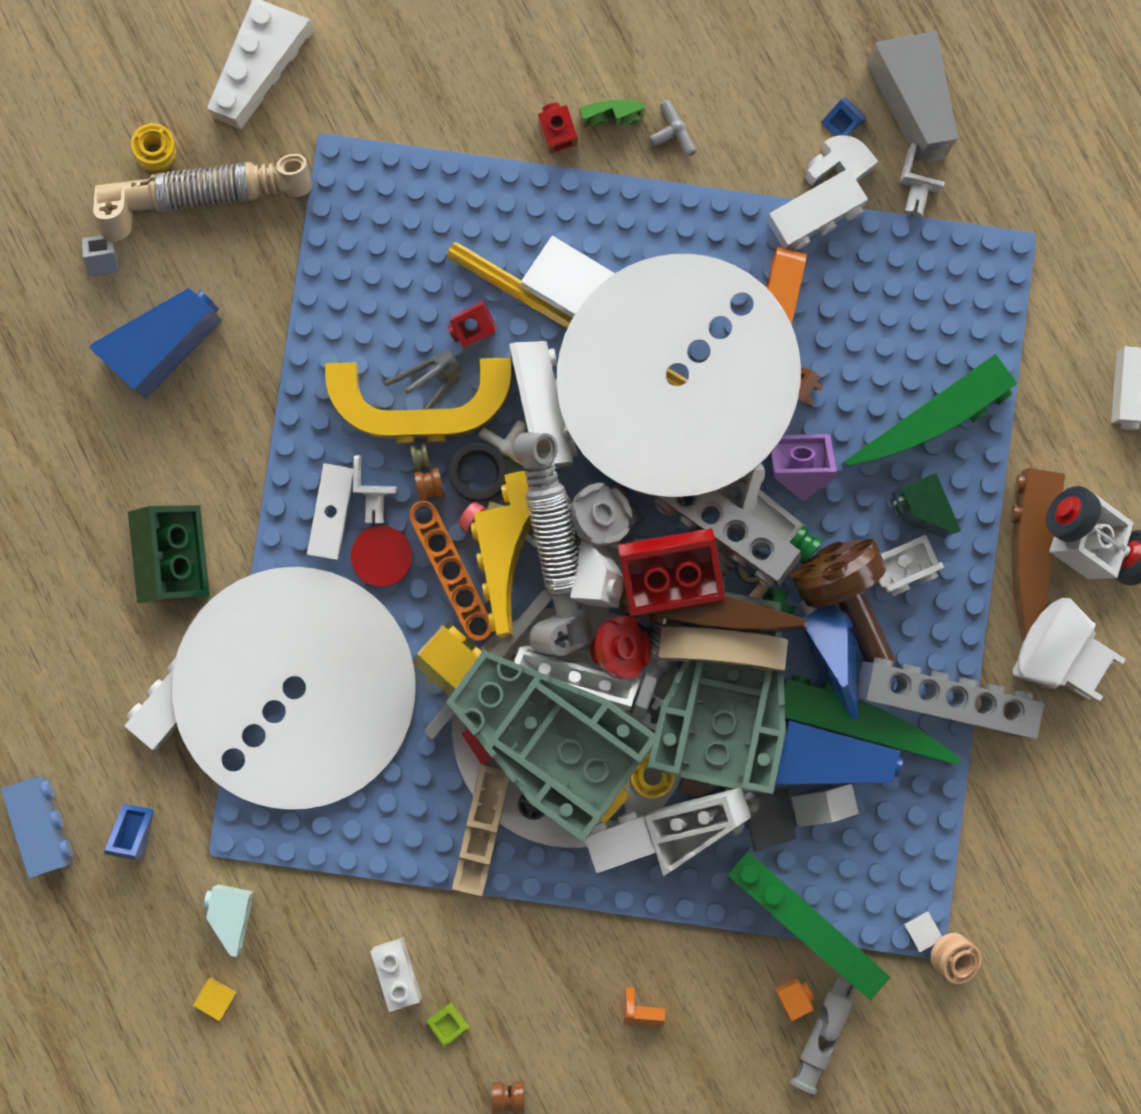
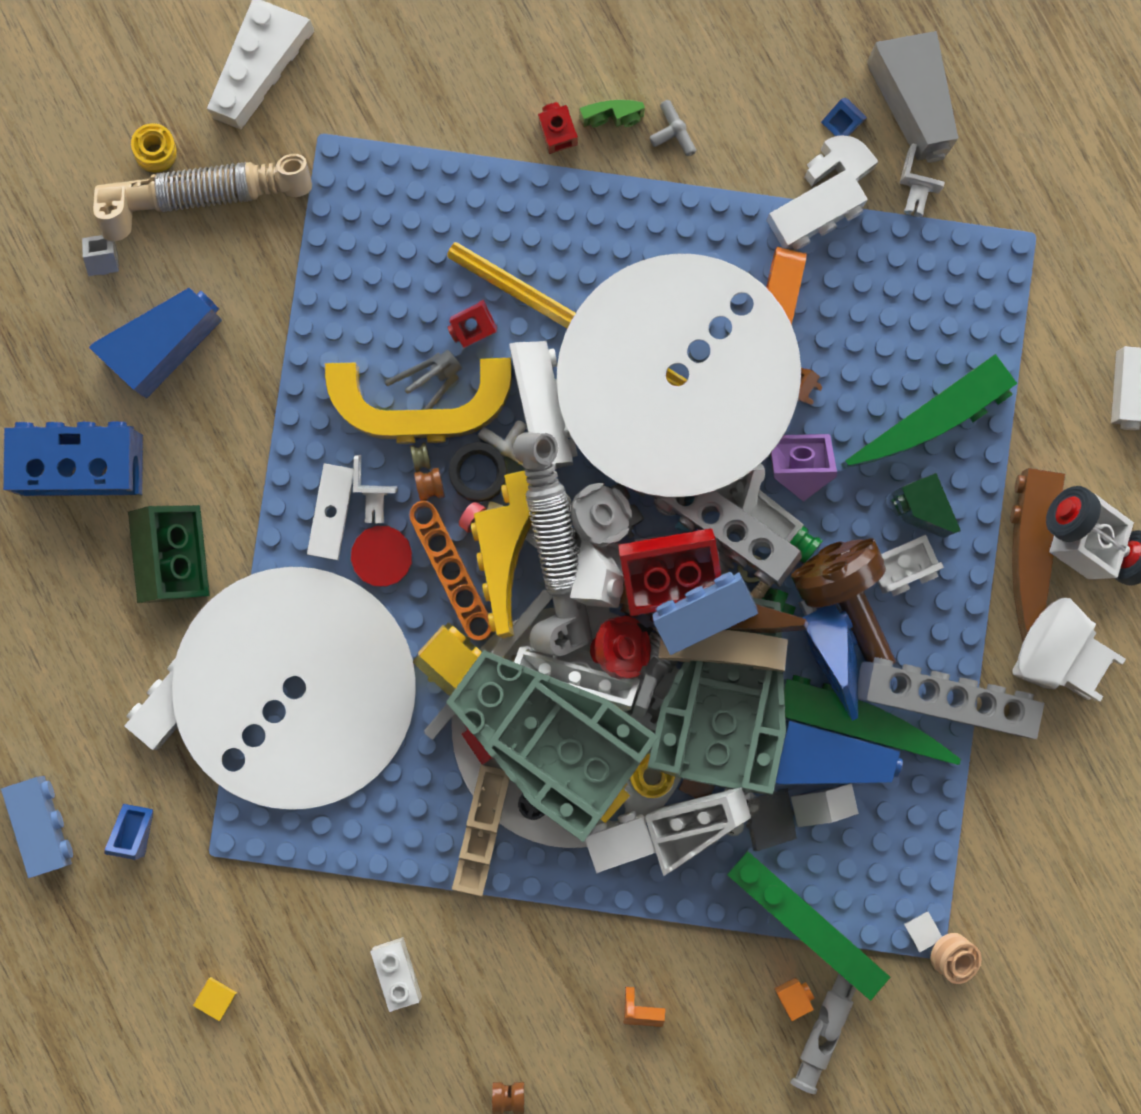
(62, 449): none -> blue piece
(229, 915): light aqua slope -> none
(447, 1024): lime tile -> none
(564, 276): white tile -> none
(704, 612): none -> medium blue brick

